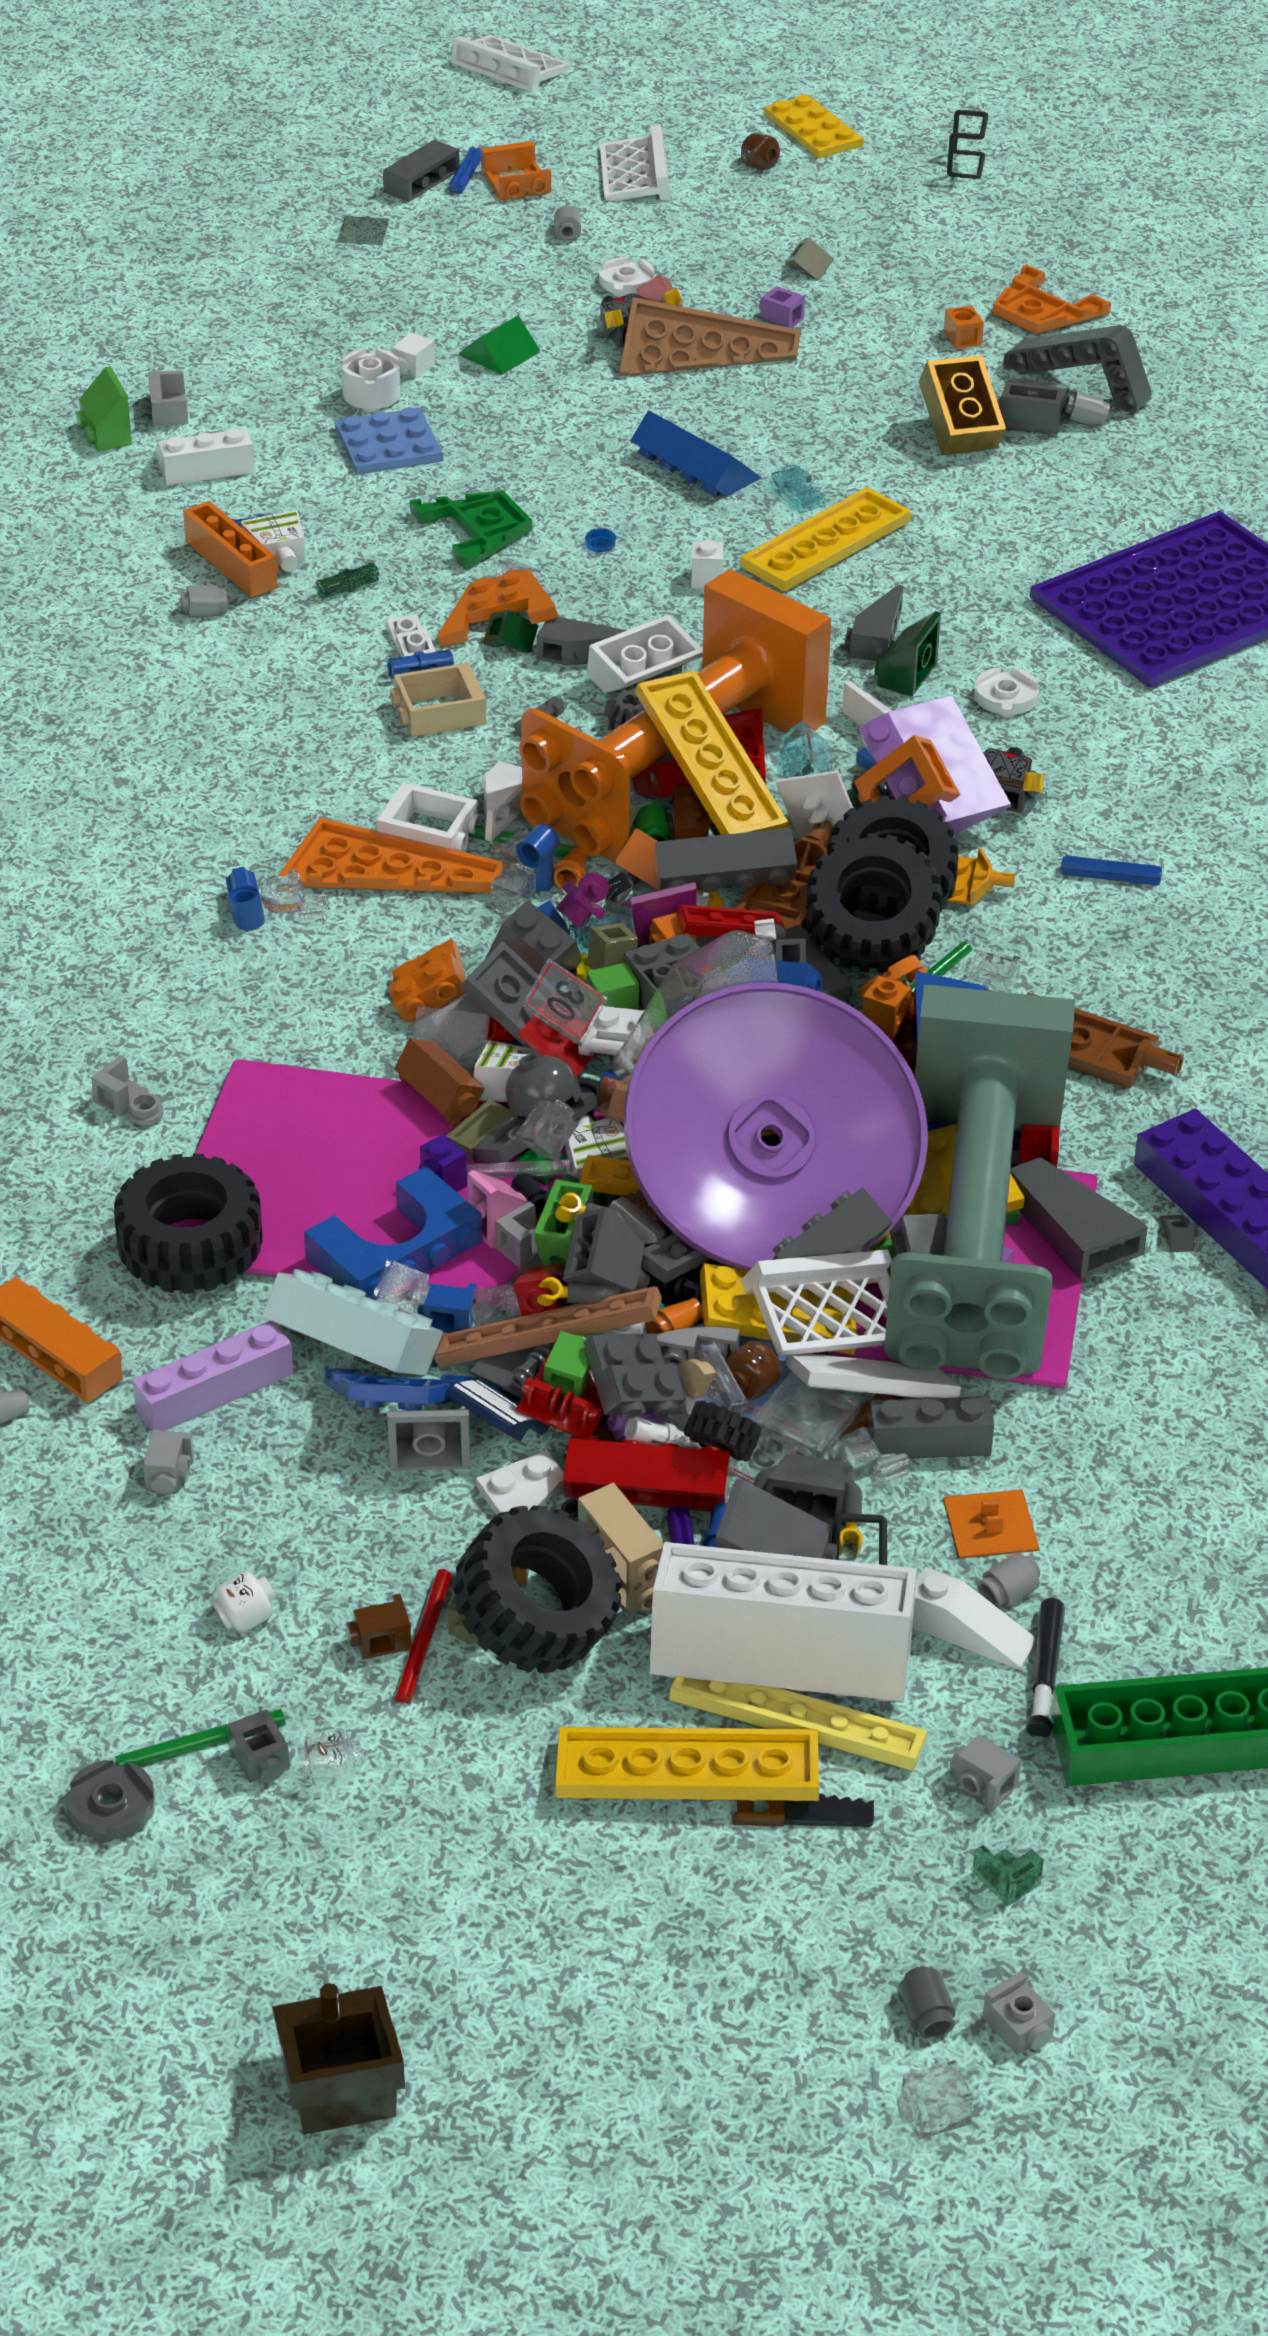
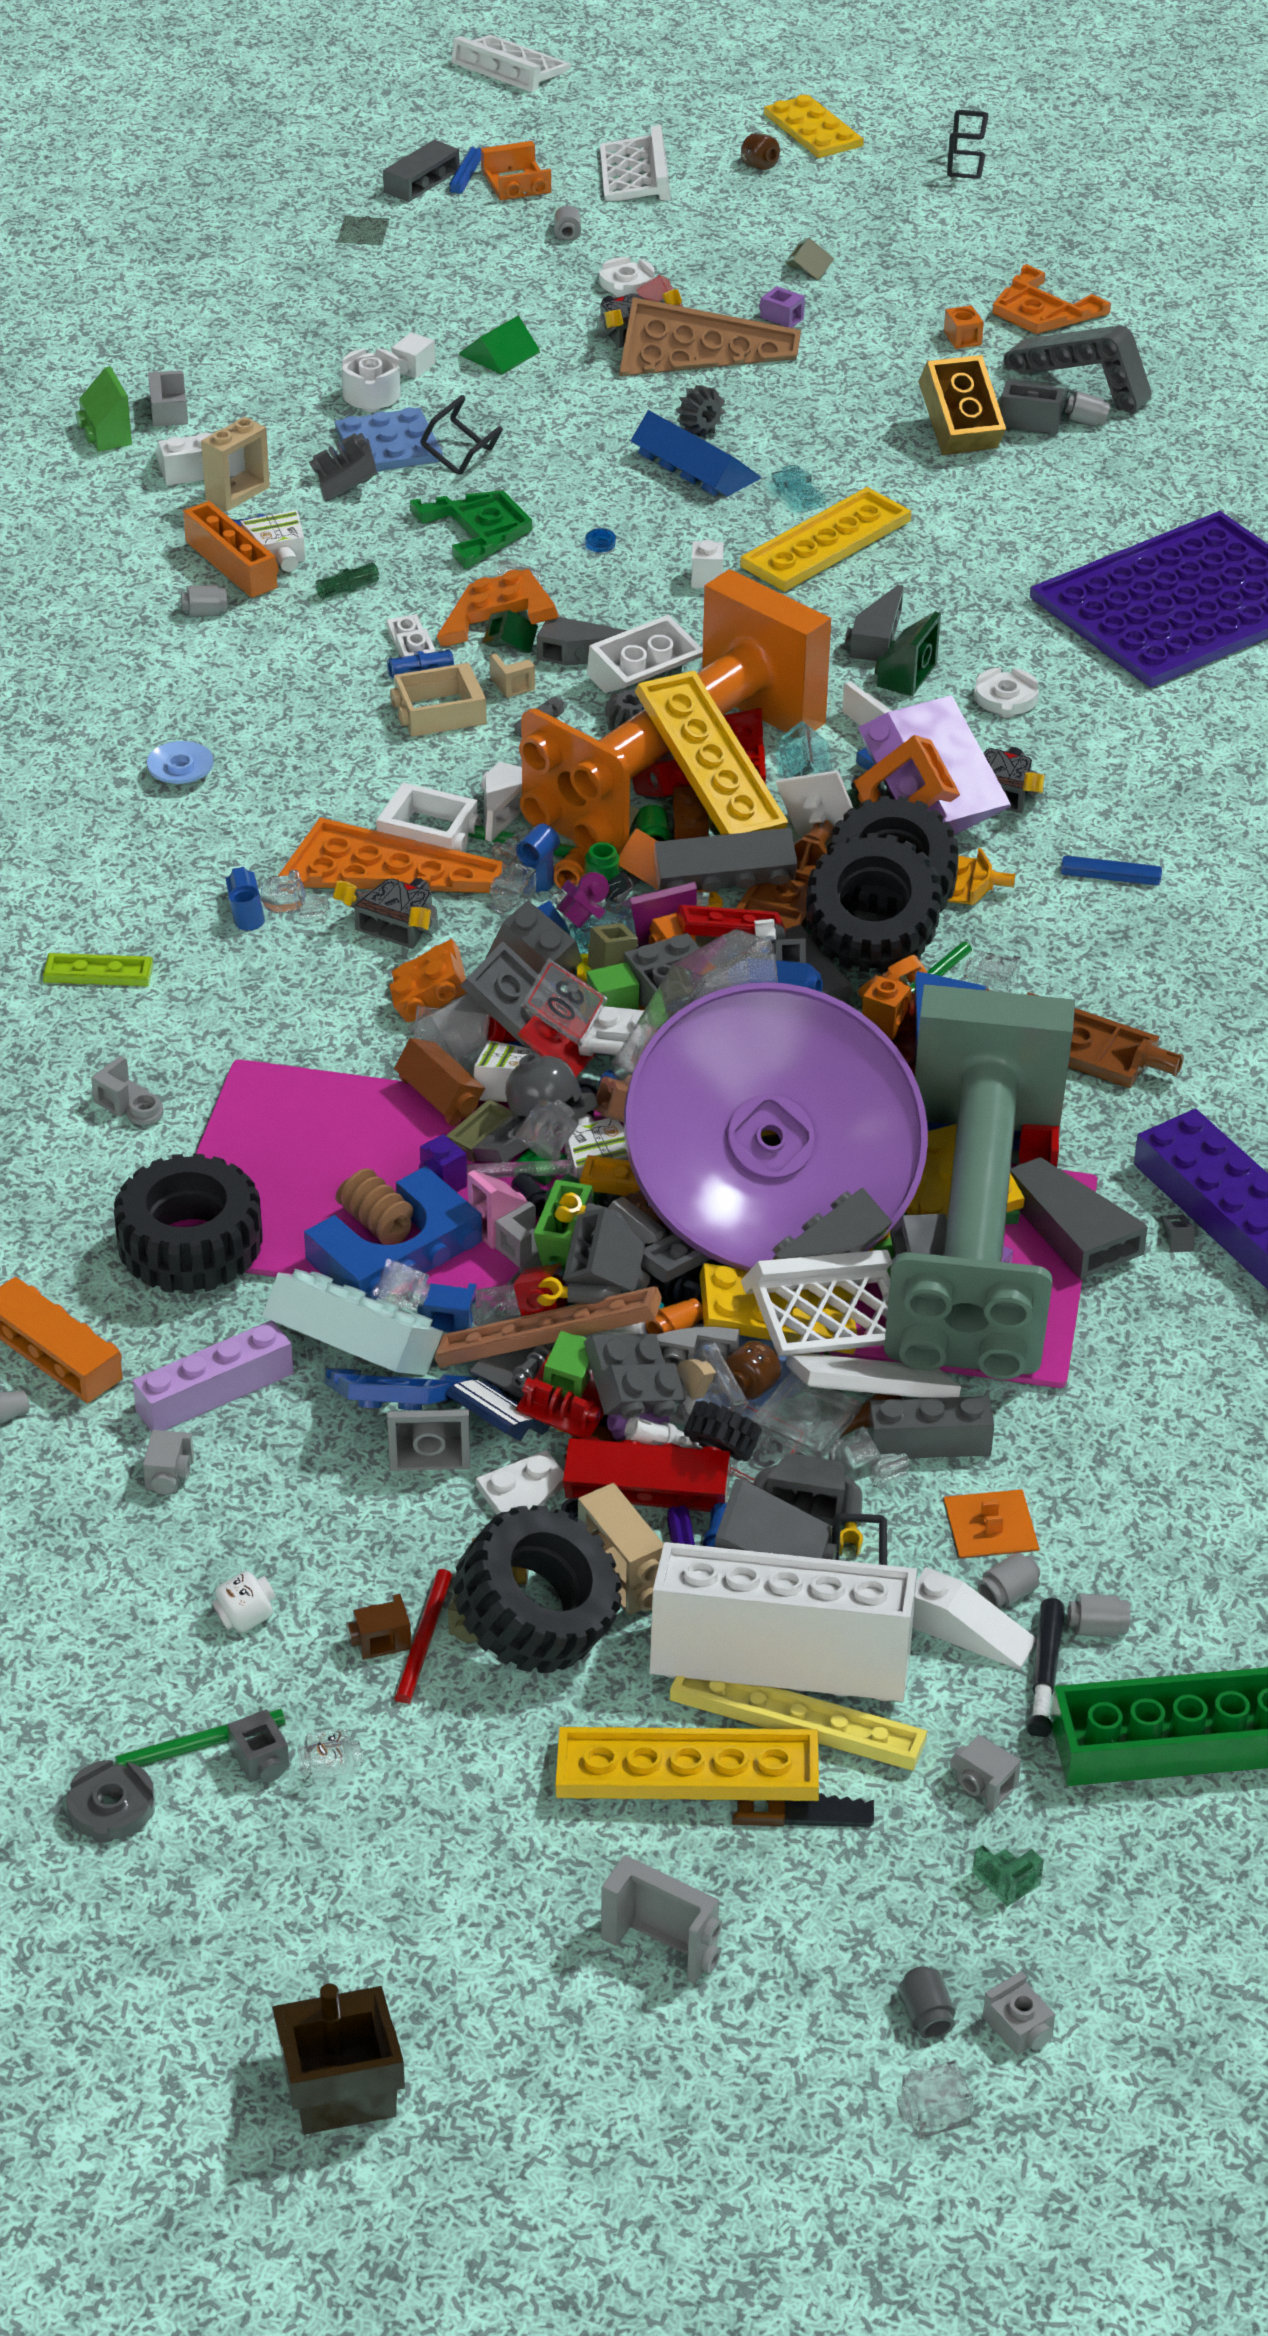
(98, 969): none -> lime tile
(180, 762): none -> light blue dish
(233, 491): none -> tan window
(344, 470): none -> dark grey hinge
(376, 1206): none -> medium nougat piece
(392, 910): none -> torso
(481, 443): none -> black piece
(513, 678): none -> tan panel
(602, 859): none -> green brick
(662, 1910): none -> light grey panel
(700, 410): none -> dark grey gear
(1099, 1615): none -> light grey brick

